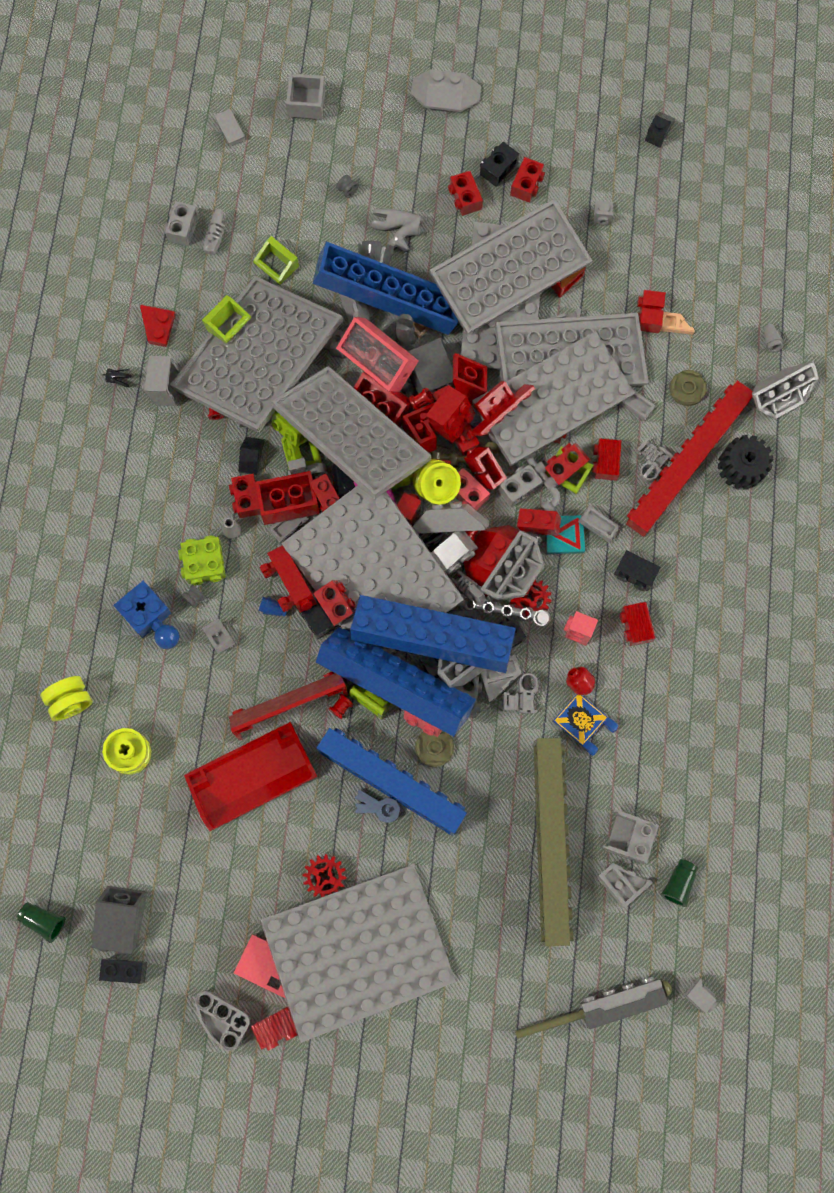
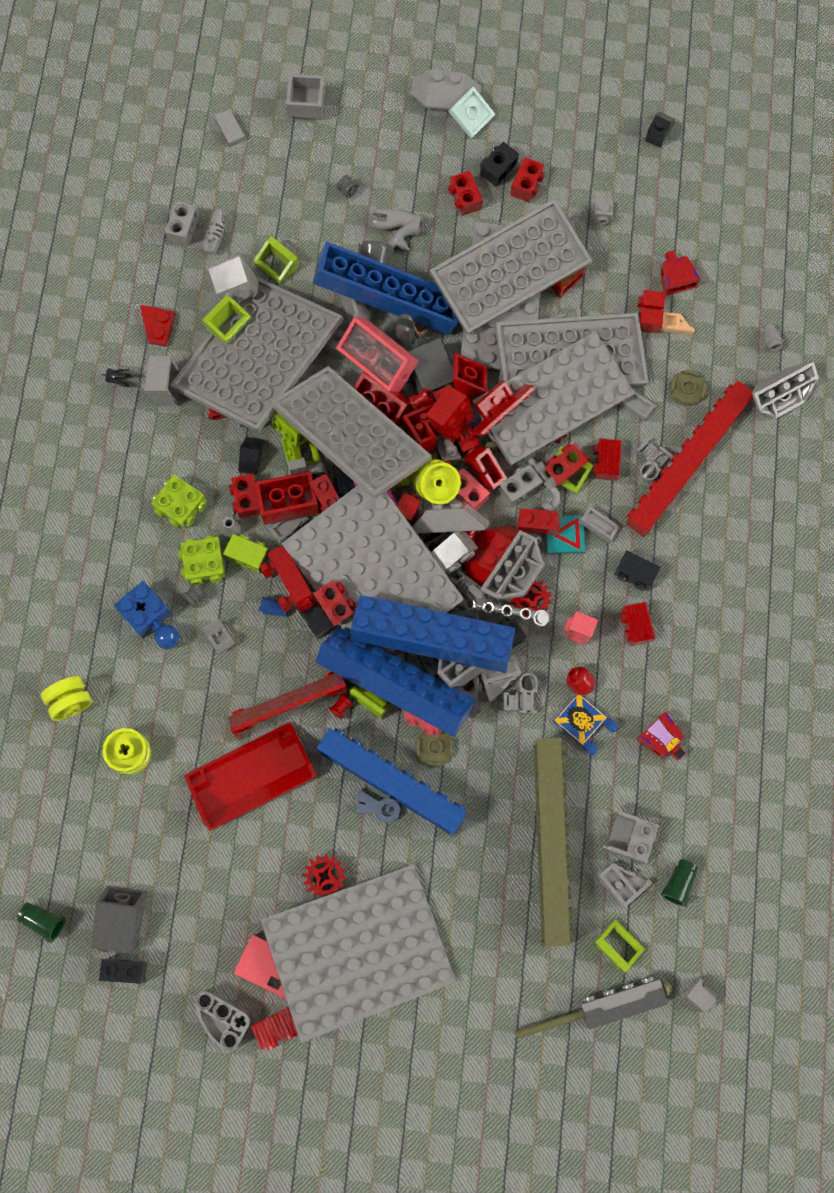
(178, 502): none -> lime brick
(234, 279): none -> light grey slope
(246, 552): none -> lime brick
(447, 449): none -> light grey hinge
(471, 112): none -> light aqua tile
(618, 961): none -> lime tile
(663, 738): none -> torso
(678, 274): none -> red torso
(745, 462): black wheel -> none

